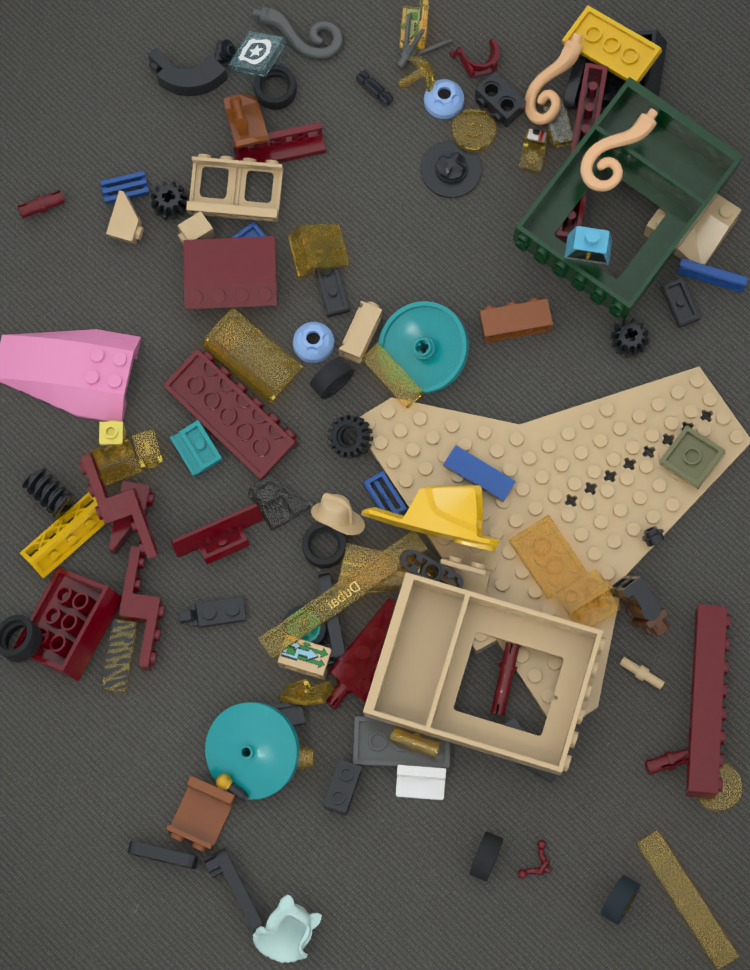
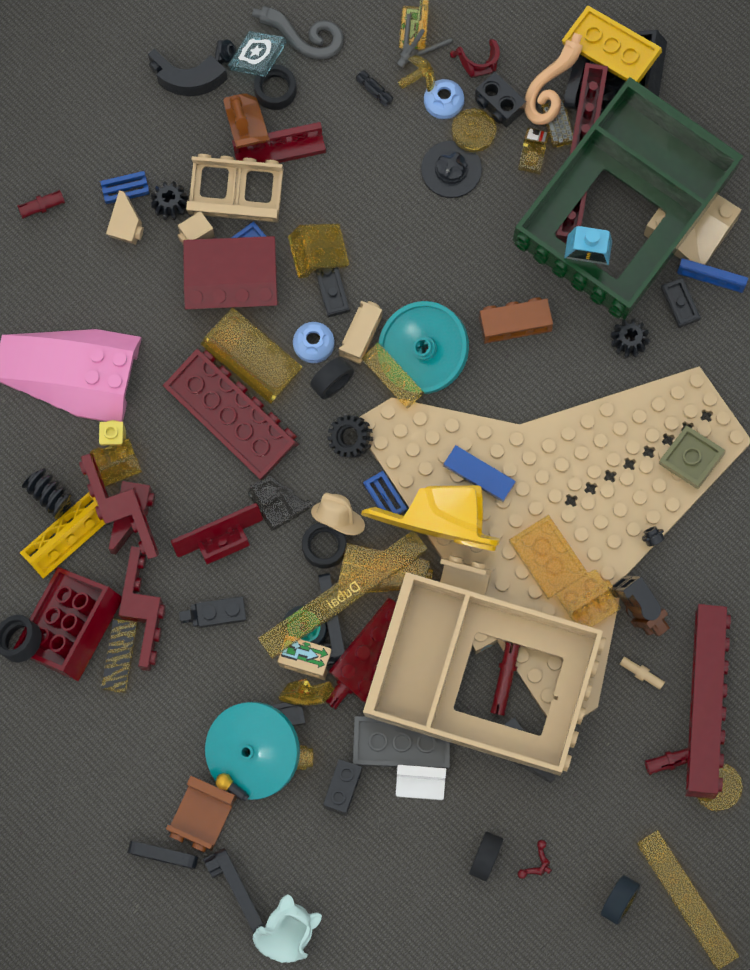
(147, 449): clear yellow brick -> none
(196, 448): teal plate -> none
(415, 742): clear yellow pin -> none
(419, 558): black beam -> none
(637, 132): light nougat plant -> none

